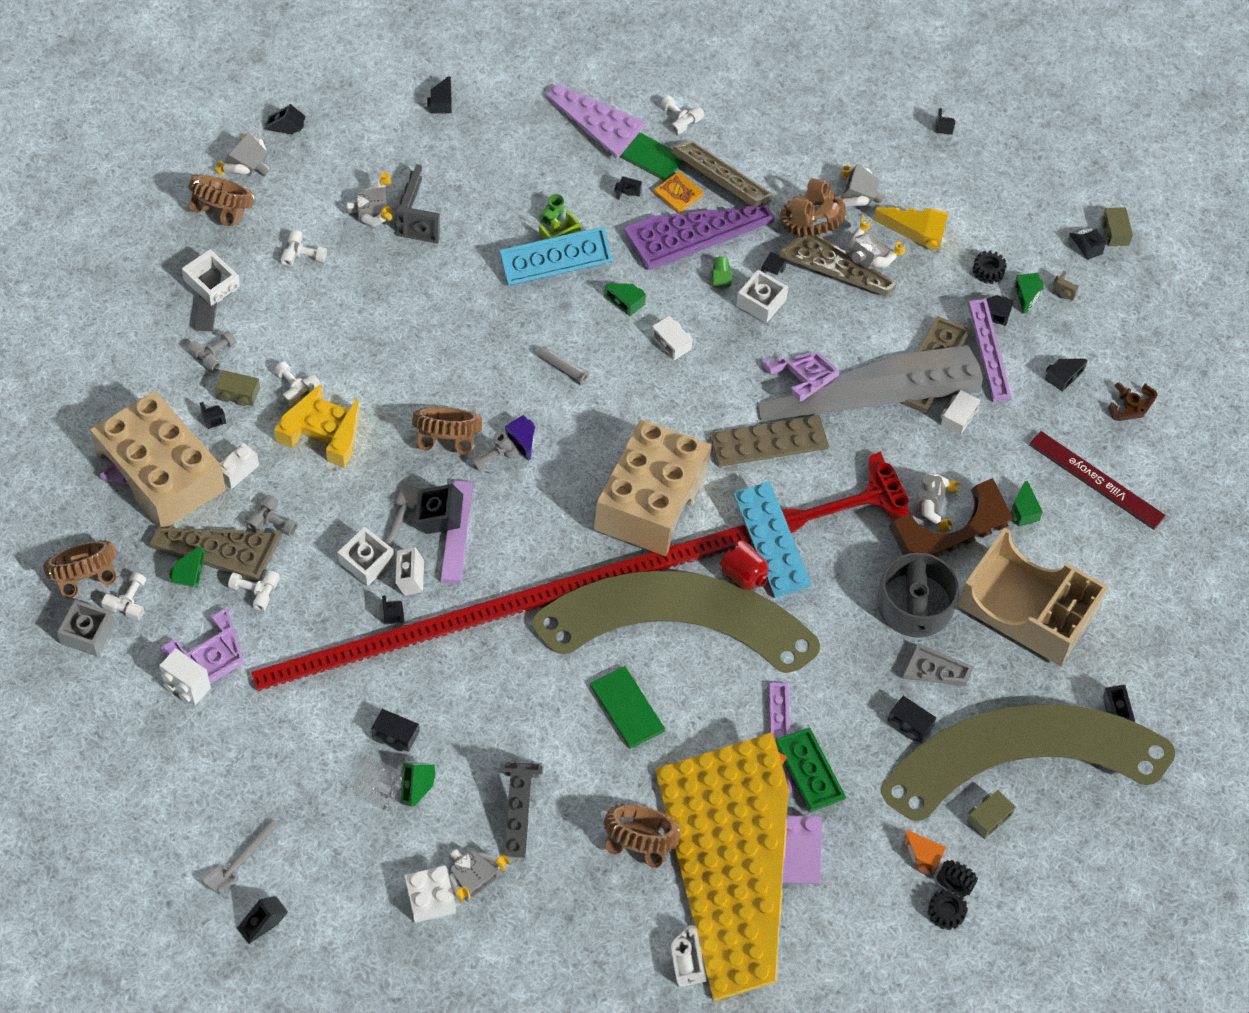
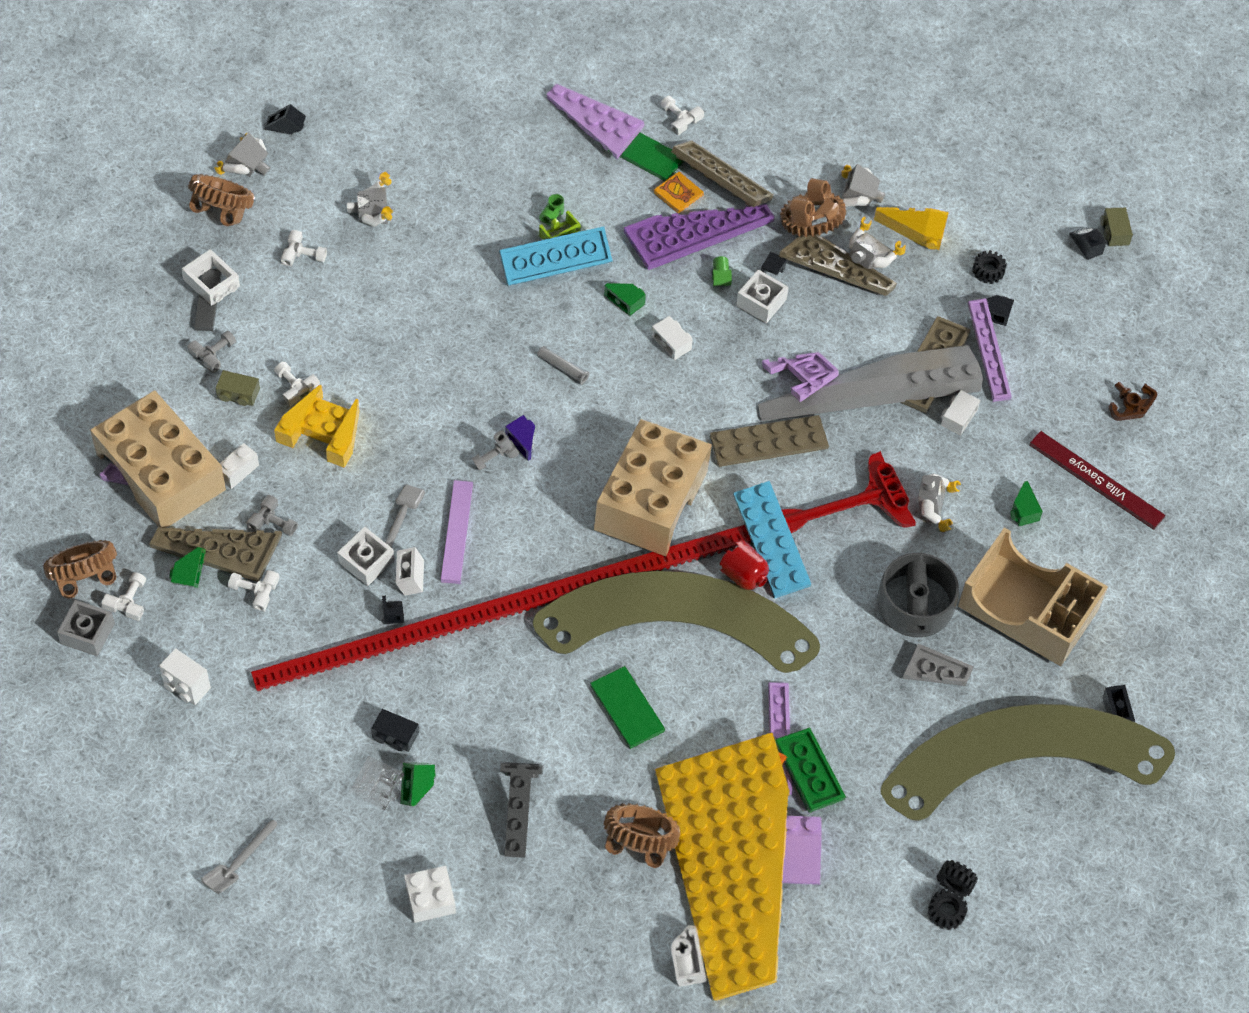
(213, 416): black panel -> none
(217, 654): lavender wing -> none
(262, 918): black slope -> none
(414, 222): dark grey bracket -> none
(439, 509): black brick -> none
(441, 97): black slope -> none
(451, 424): medium nougat piece -> none
(474, 872): light grey torso -> none
(629, 186): black bracket -> none
(911, 719): black brick -> none
(923, 852): orange slope -> none
(944, 124): black panel -> none
(988, 514): reddish brown arch -> none
(990, 814): olive brick -> none
(1028, 289): green slope -> none
(1064, 372): black slope -> none
(1065, 288): dark tan bracket -> none

